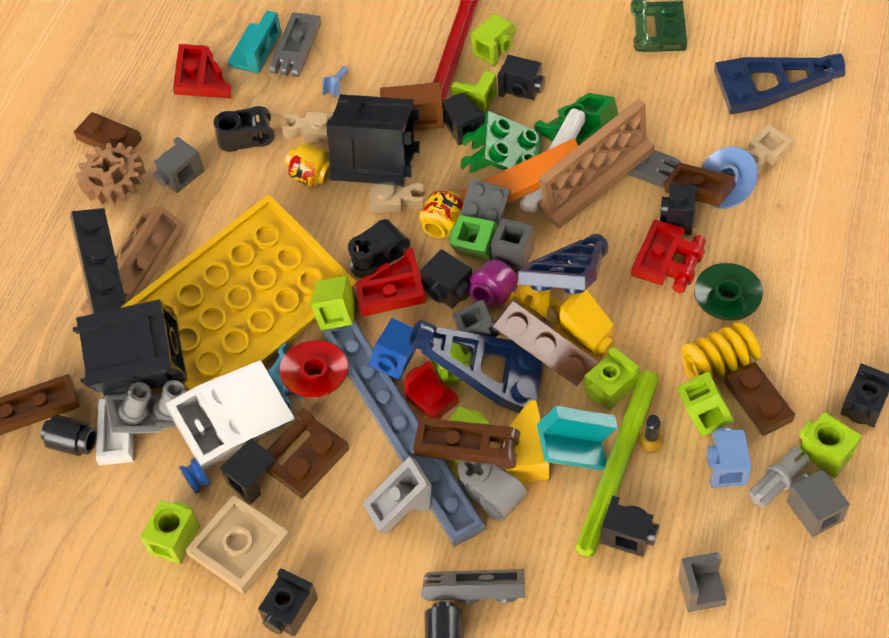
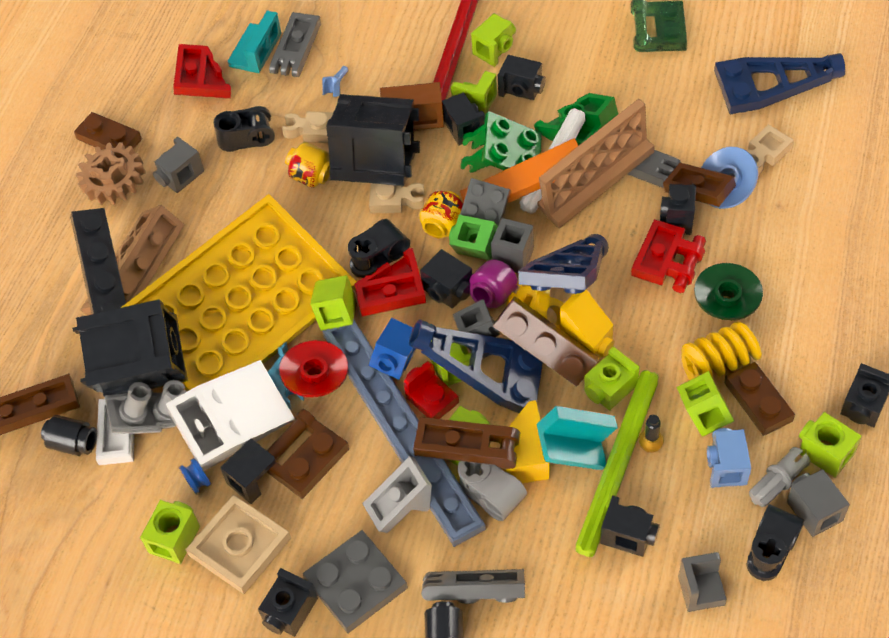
(355, 581): none -> dark grey plate
(773, 539): none -> black piece

